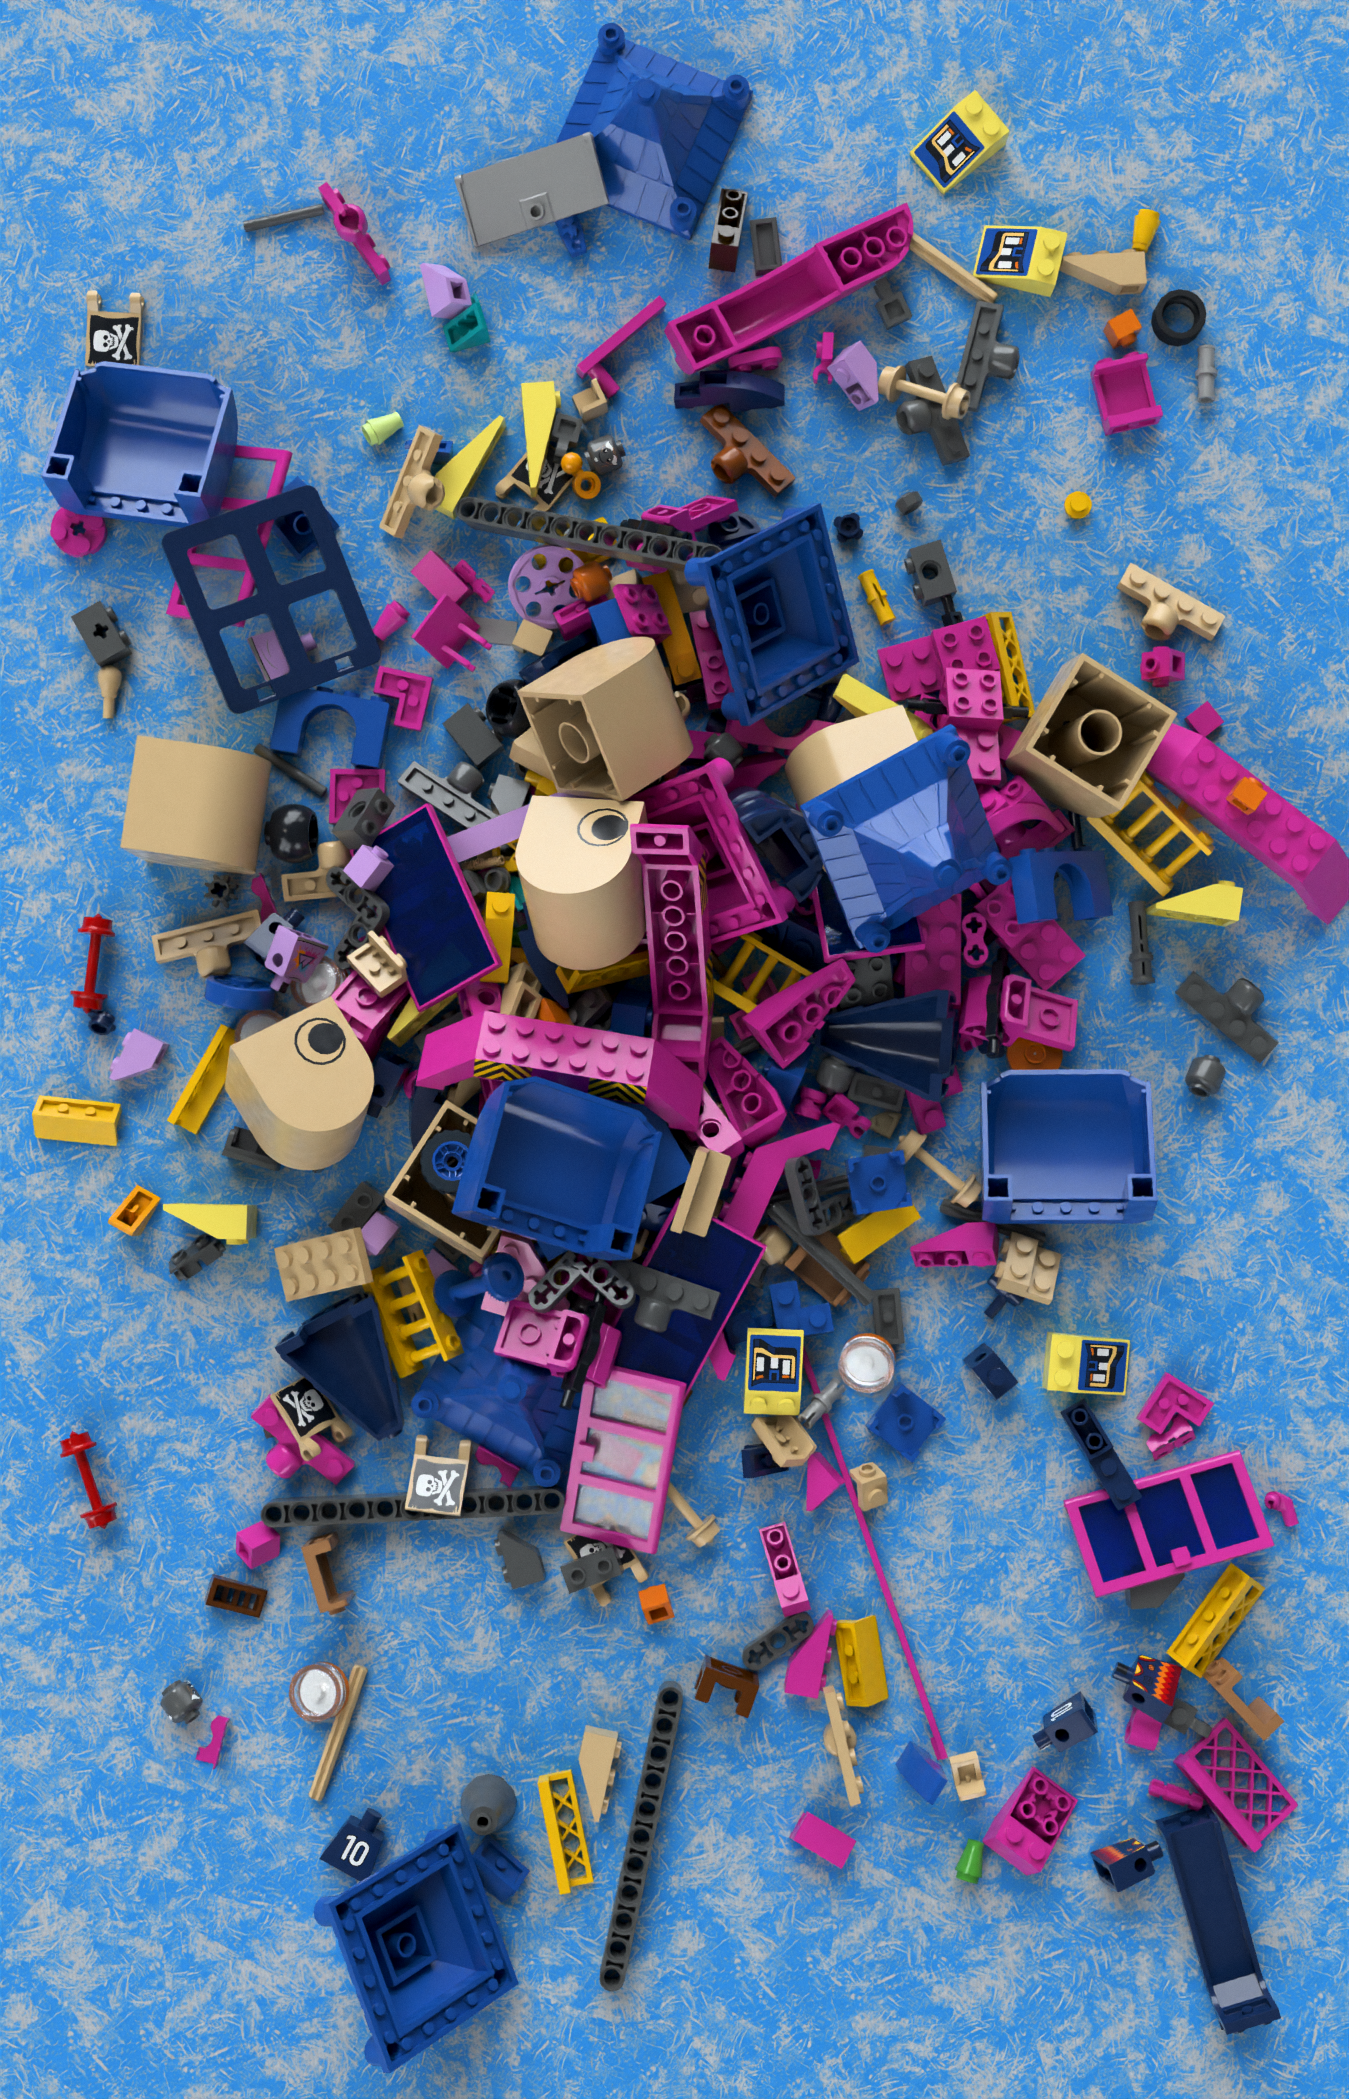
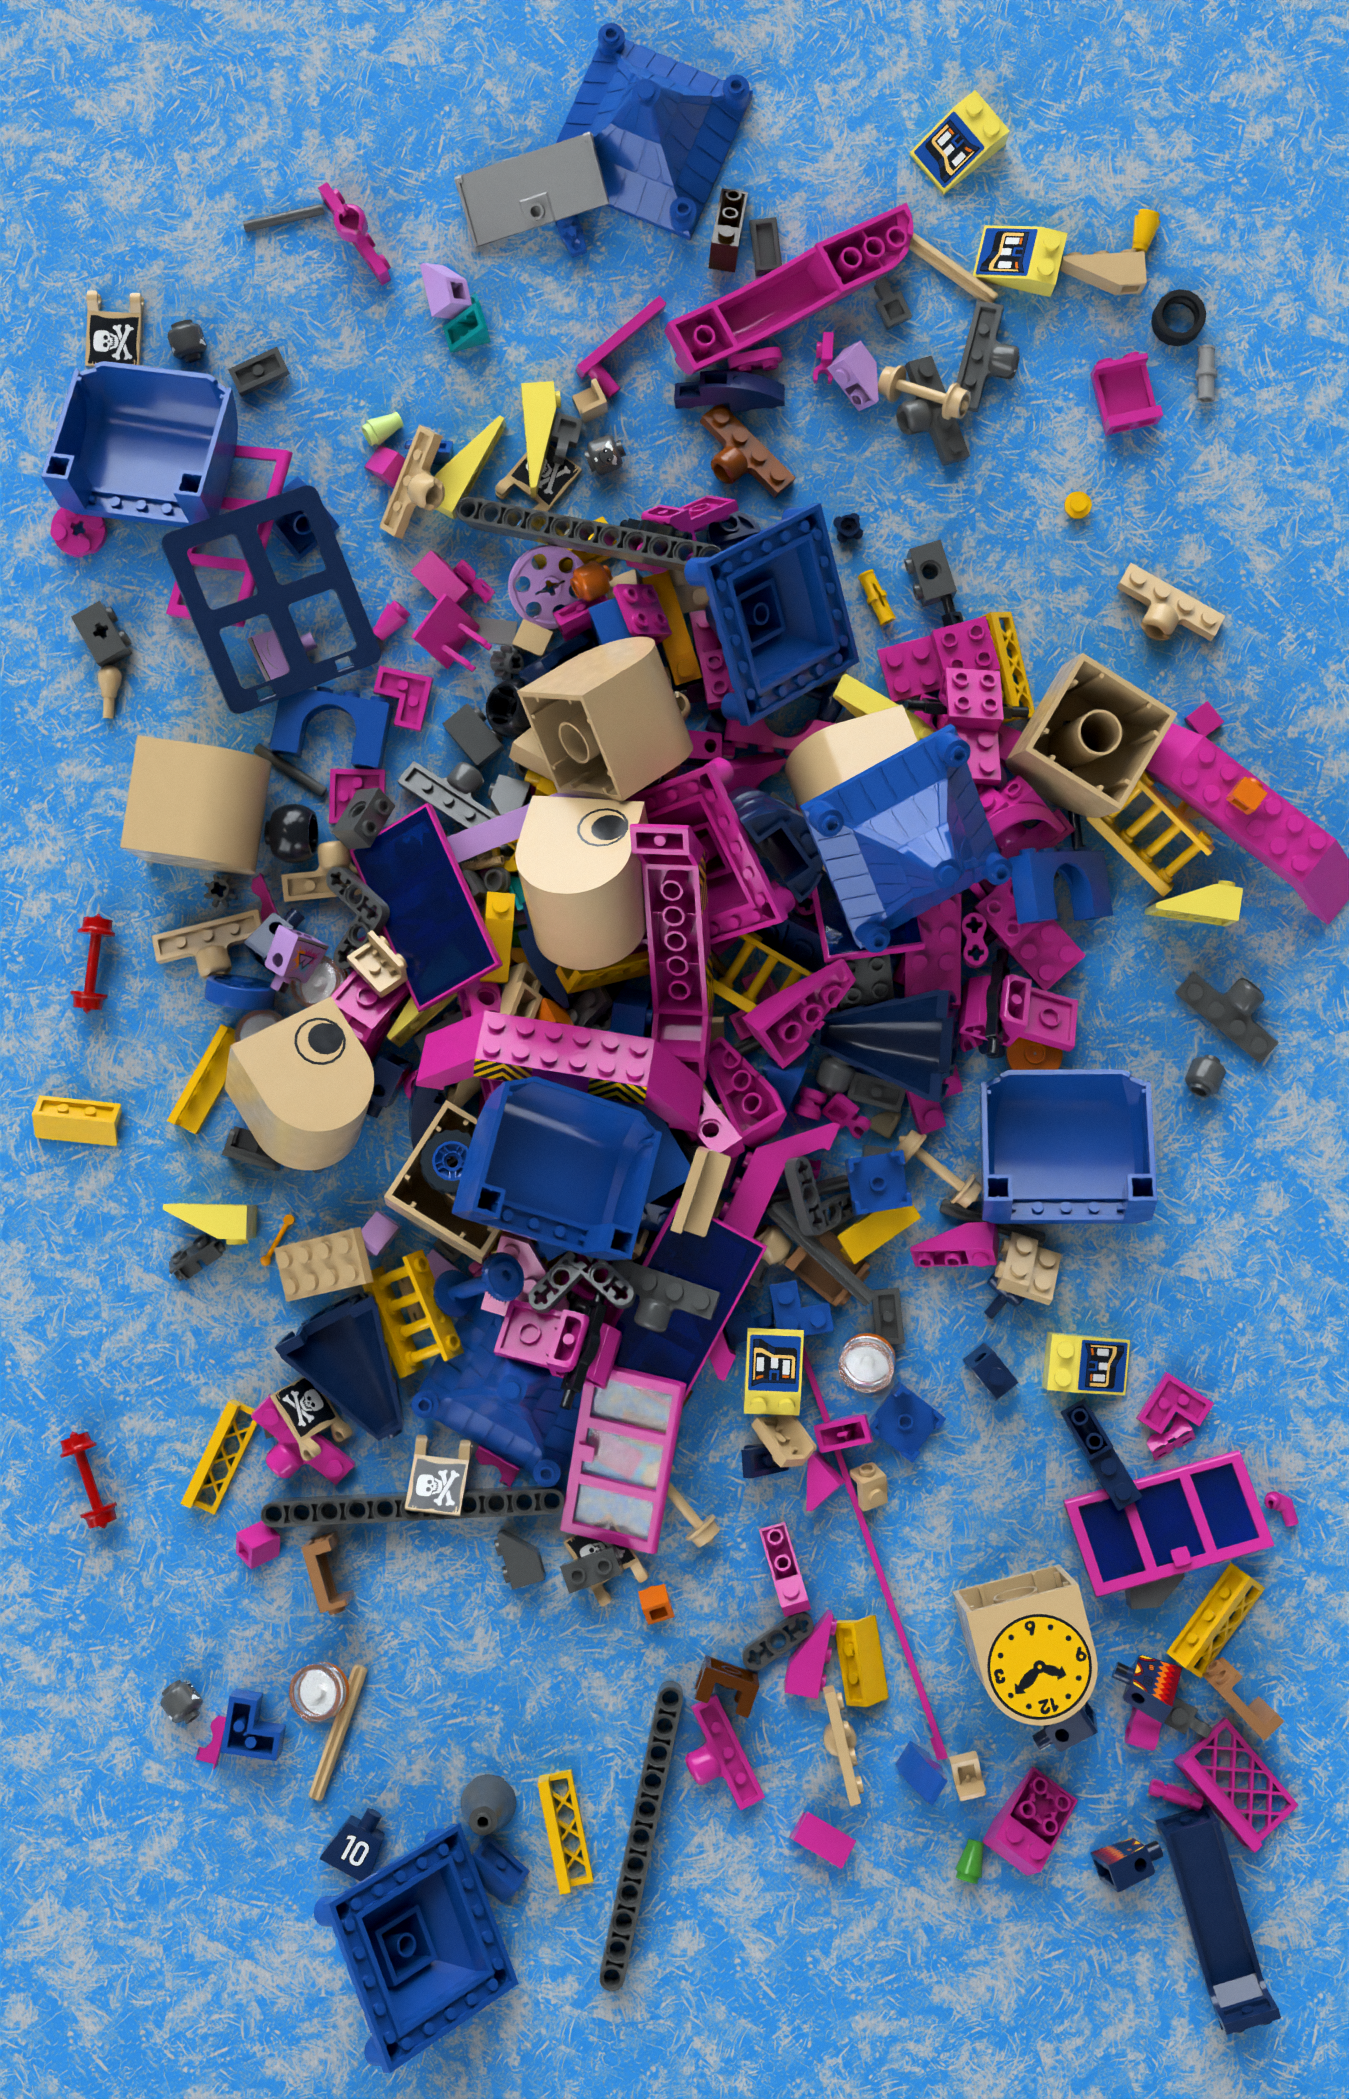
(101, 1022): dark blue plate -> none
(135, 1211): light orange slope -> none
(140, 1055): lavender slope -> none
(187, 341): none -> dark grey head
(211, 1455): none -> yellow fence
(228, 1583): reddish brown slope -> none
(245, 1733): none -> blue brick
(258, 371): none -> dark grey plate
(288, 1220): none -> light orange hinge
(358, 1208): dark grey brick -> none
(369, 867): lavender brick -> none
(386, 465): none -> dark pink slope
(506, 662): none -> dark grey gear
(572, 464): light orange plate -> none
(595, 1760): tan slope -> none
(722, 1755): none -> dark pink plate
(725, 747): dark grey head -> none
(821, 1403): light grey pin -> none
(843, 1433): none -> dark pink slope
(908, 503): dark grey tile -> none
(1030, 1644): none -> brick
(1122, 329): orange plate -> none
(1140, 955): dark grey pin -> none
(1162, 666): dark pink brick -> none

